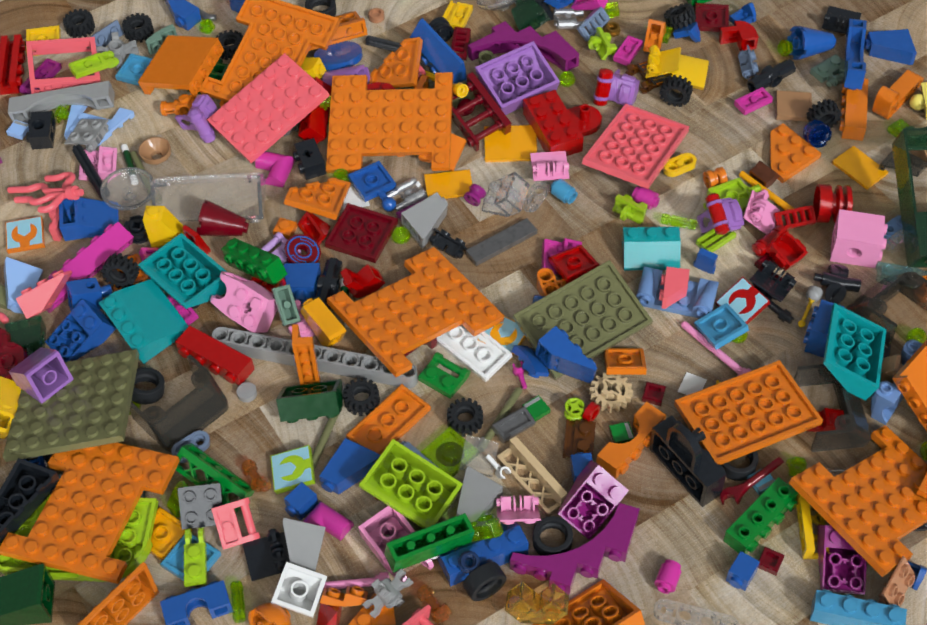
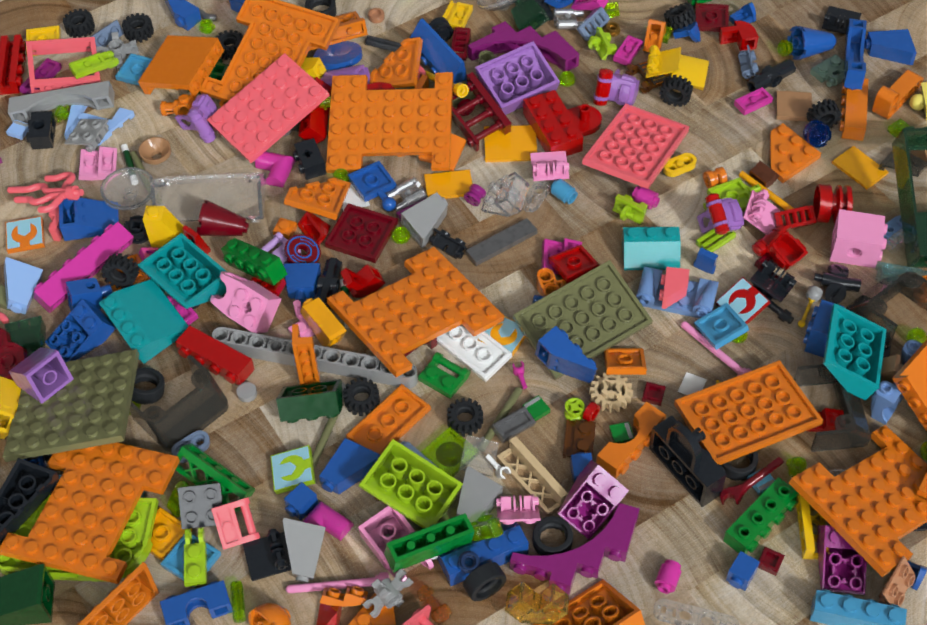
(44, 295): coral slope -> none
(88, 167): black axle -> none
(156, 40): sand green slope -> none
(258, 483): clear orange bar -> none
(286, 305): sand green slope -> none
(299, 589): white slope -> none
(531, 362): blue slope -> none
(678, 221): clear neon green axle -> none

